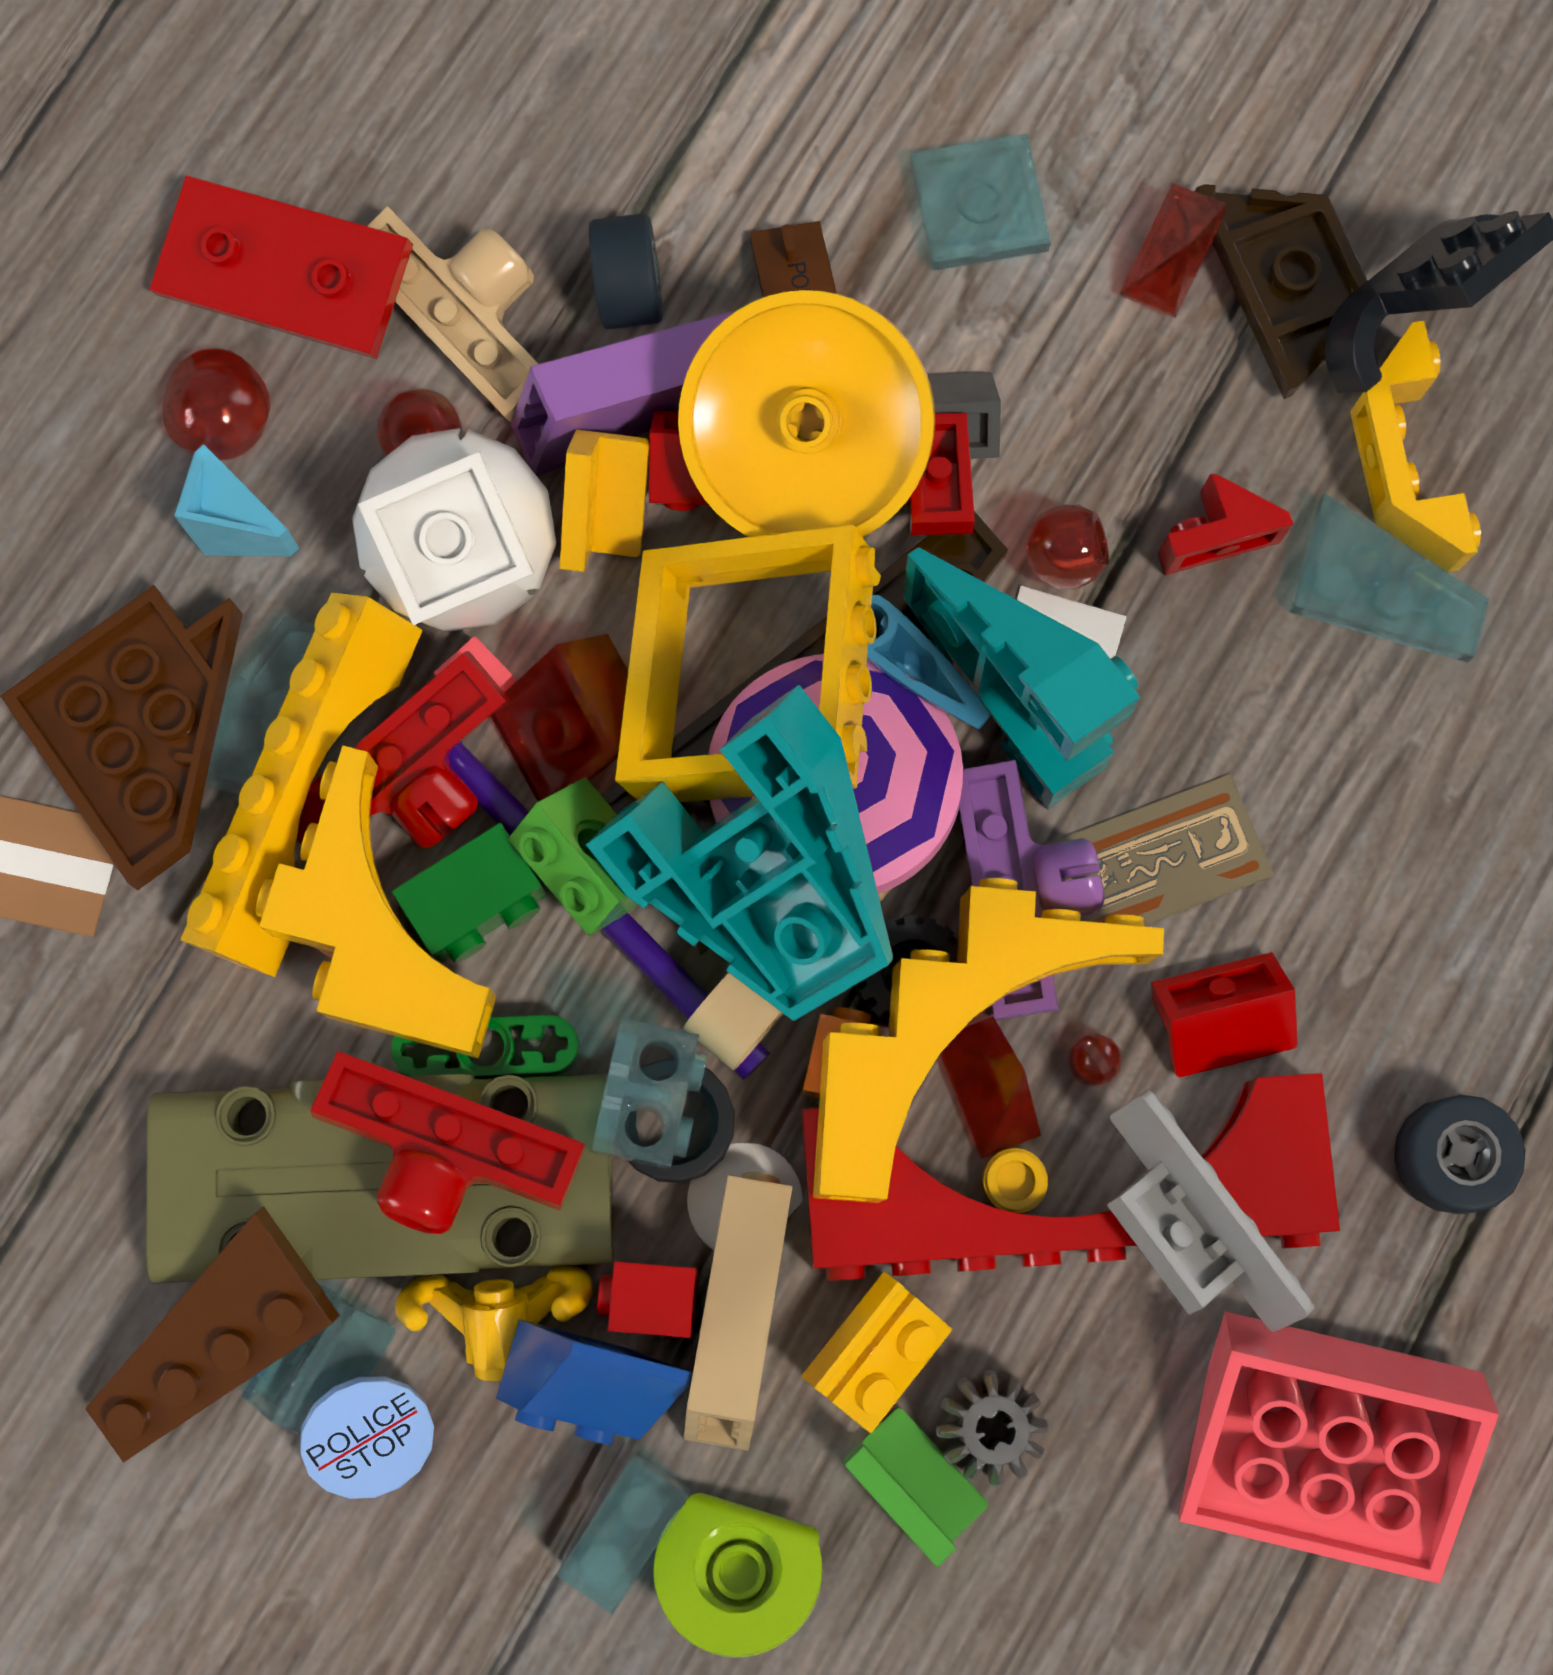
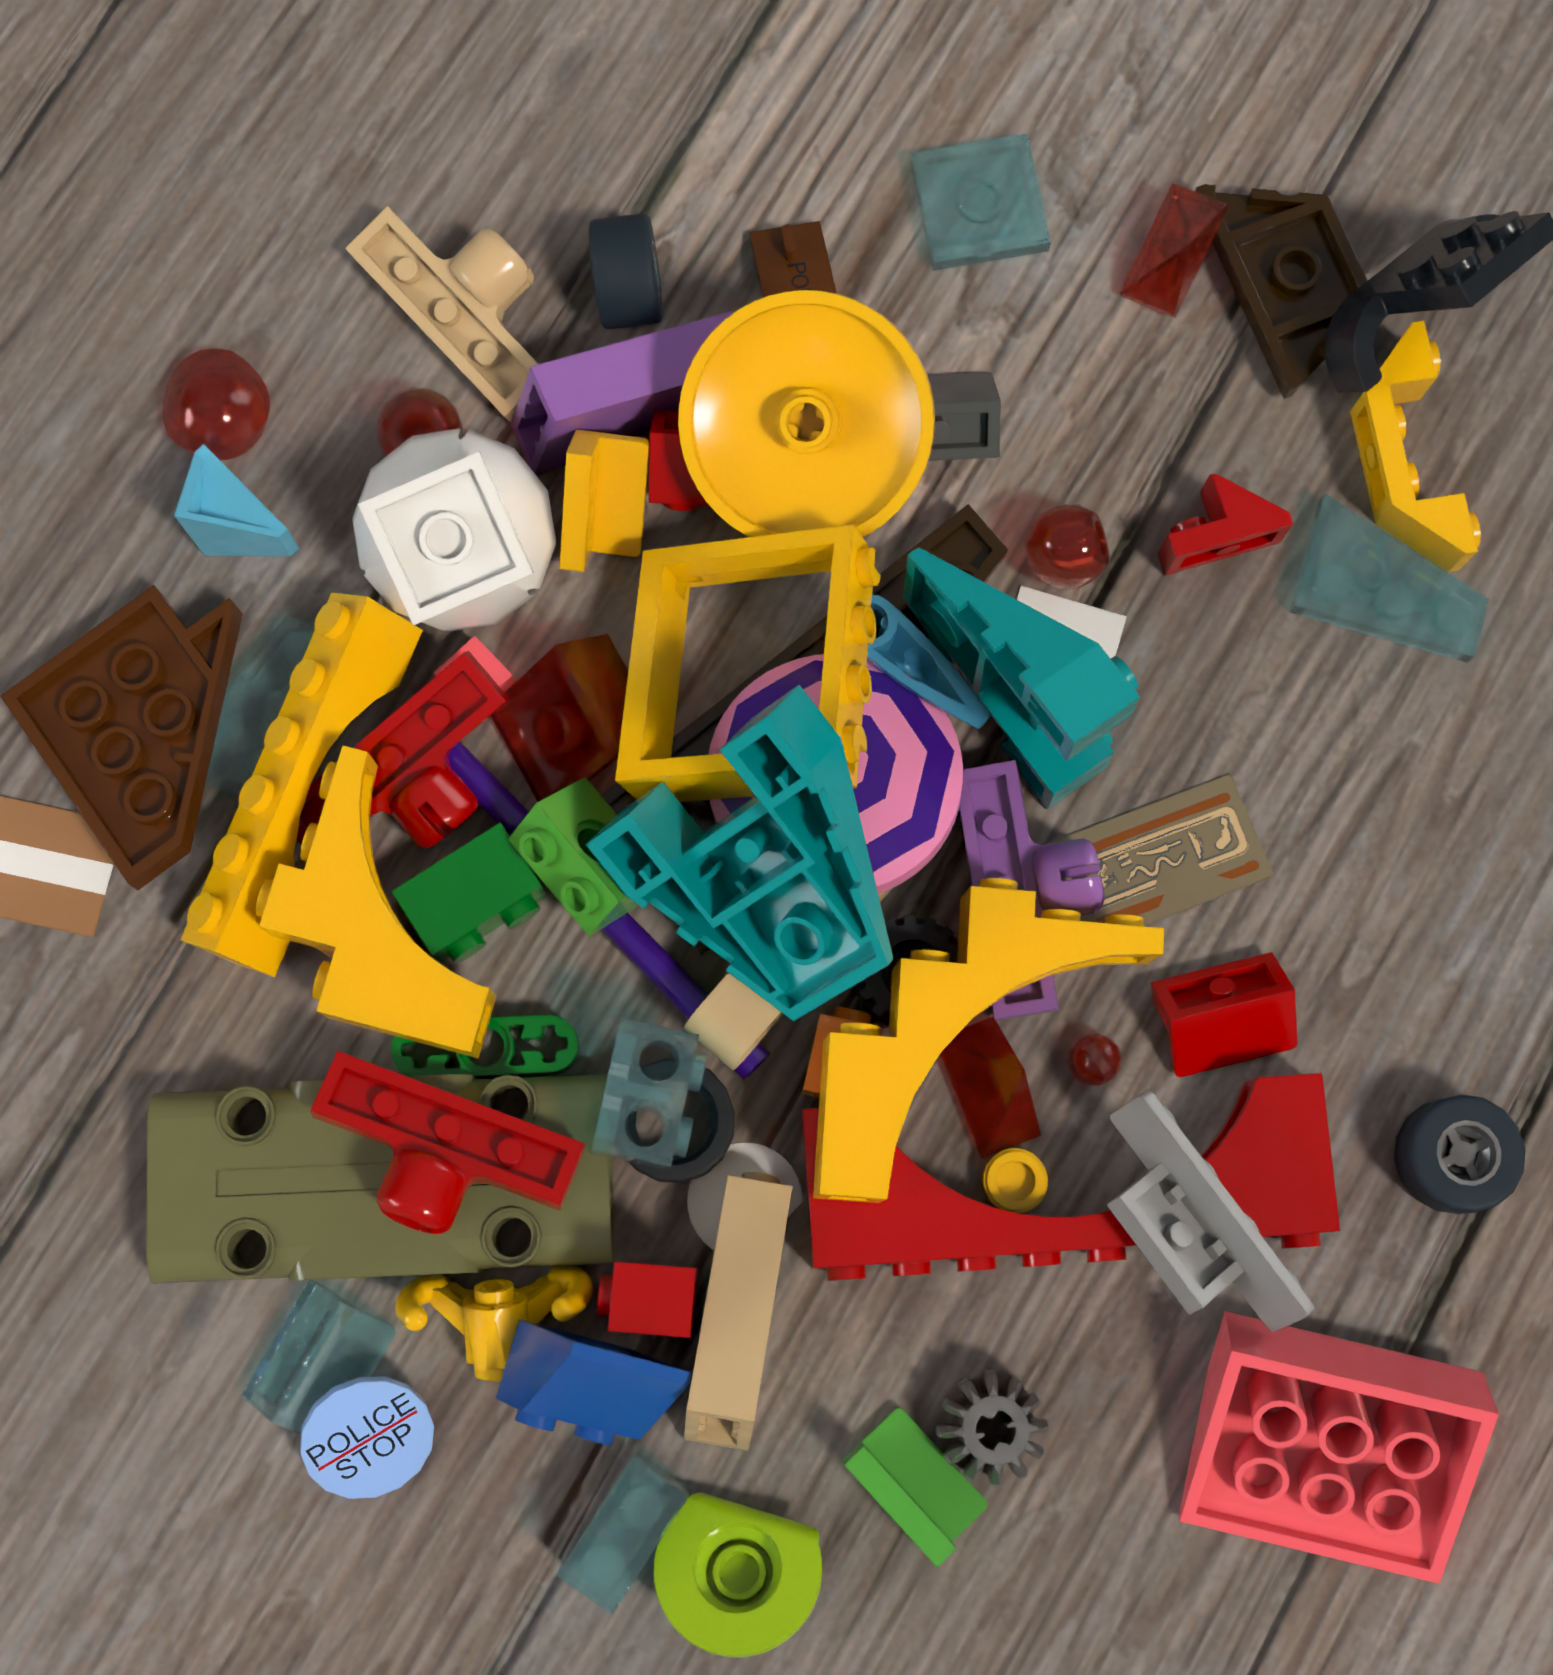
(223, 1331): reddish brown wing -> none
(281, 267): red plate -> none
(877, 1352): yellow plate -> none
(945, 492): red slope -> none

